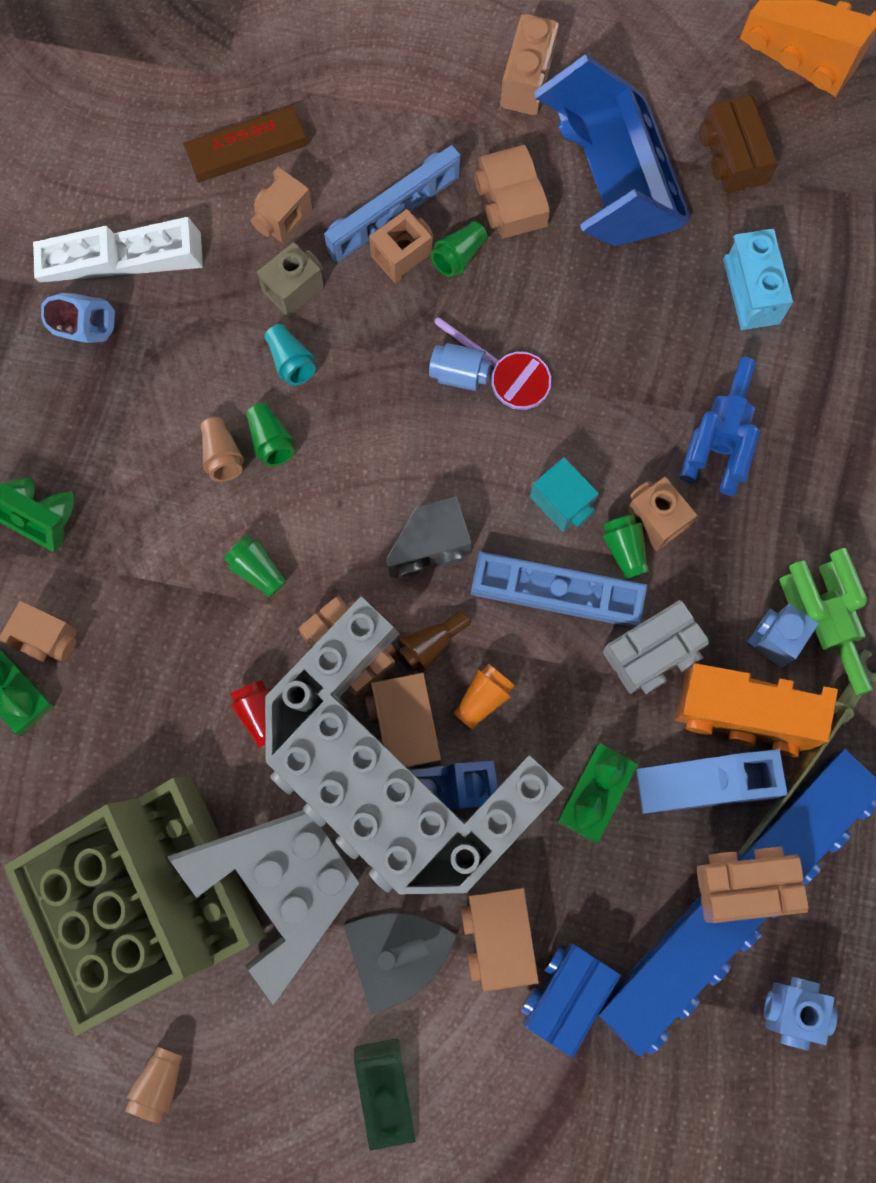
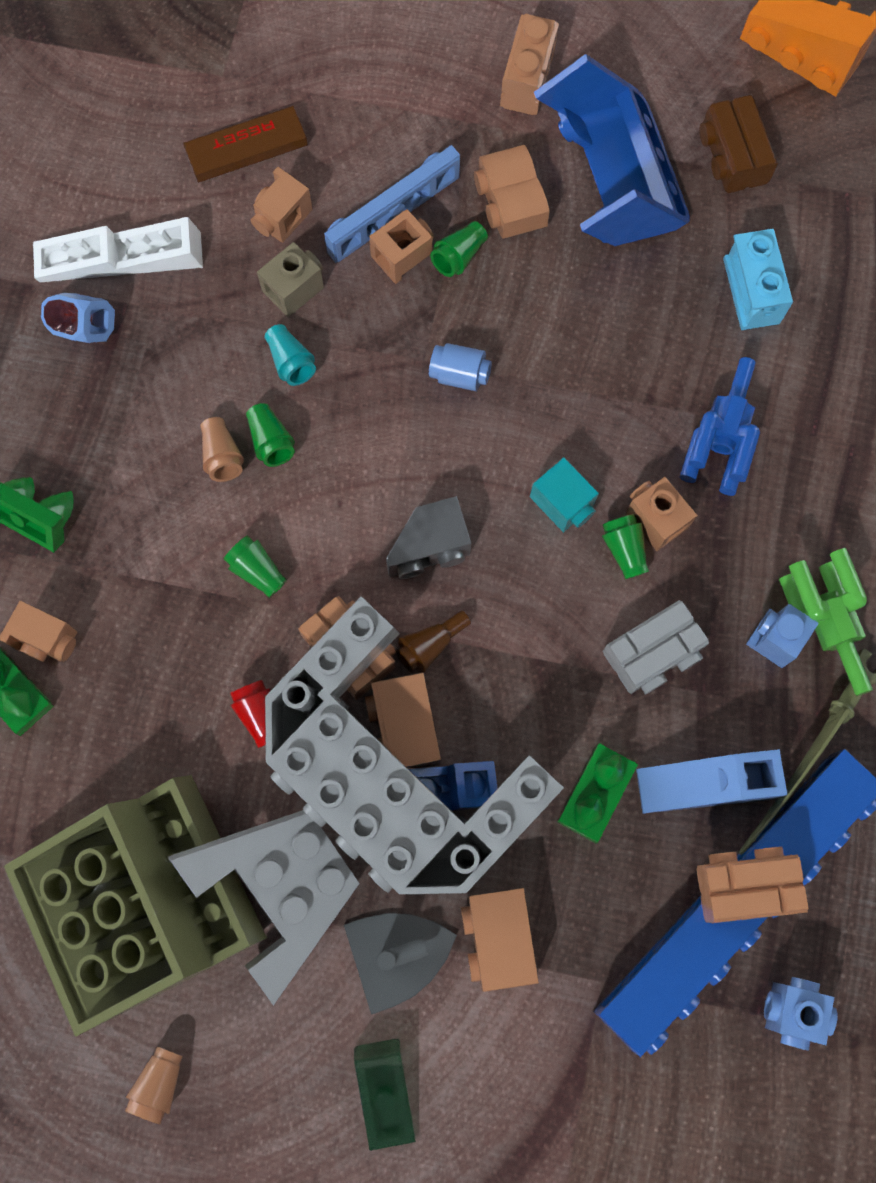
(484, 695): orange cone -> none
(517, 378): piece -> none
(558, 589): medium blue plate -> none
(569, 998): blue brick -> none
(755, 710): orange wedge -> none

